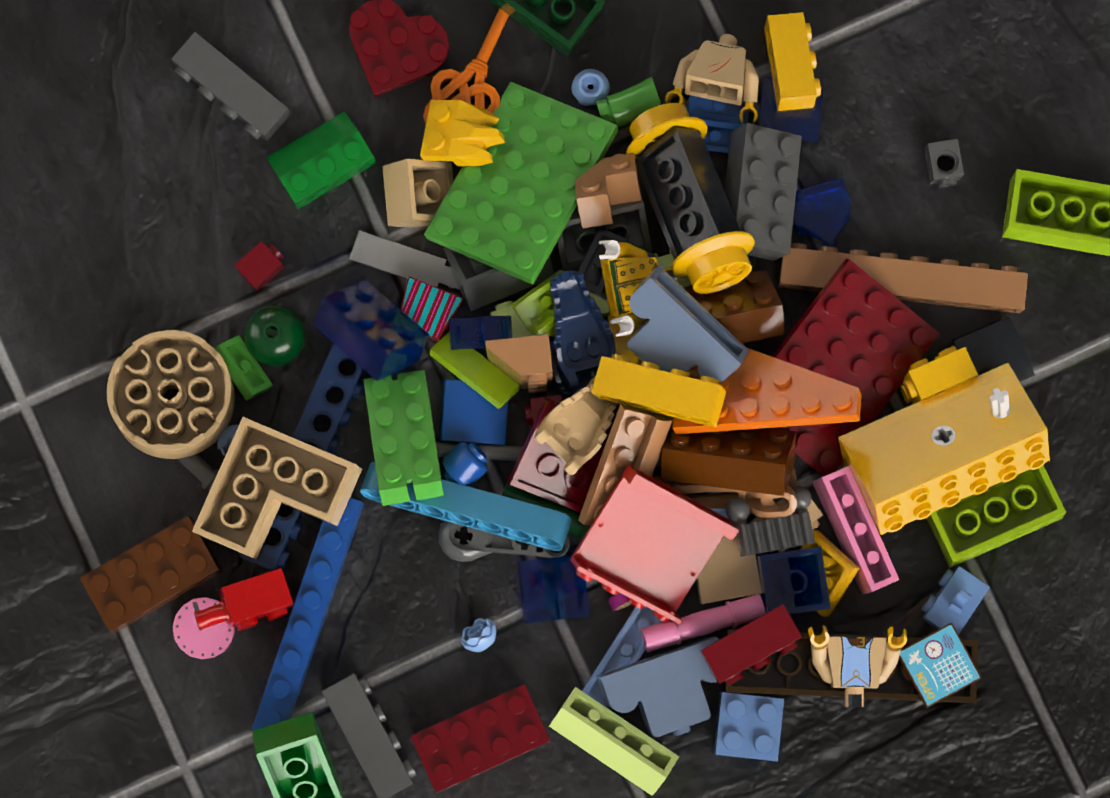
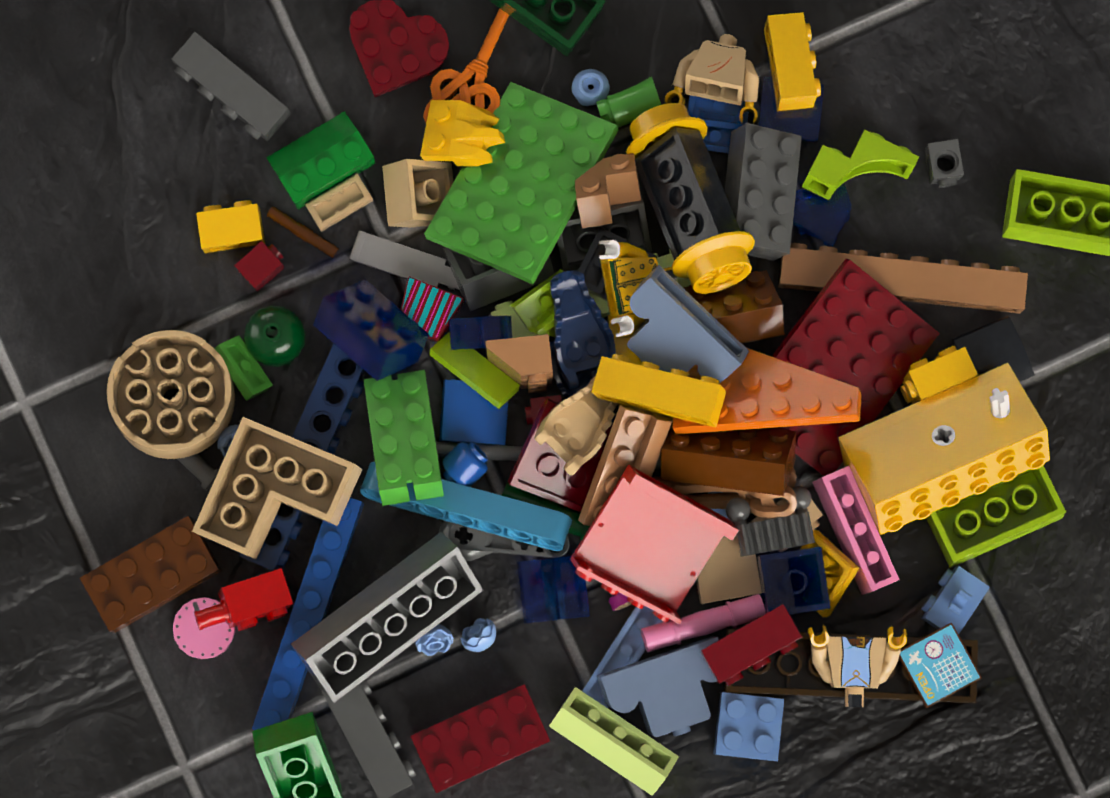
(230, 227): none -> yellow brick
(302, 232): none -> reddish brown piece
(339, 202): none -> tan plate
(387, 617): none -> dark grey brick
(435, 641): none -> light blue plate
(869, 156): none -> lime arch

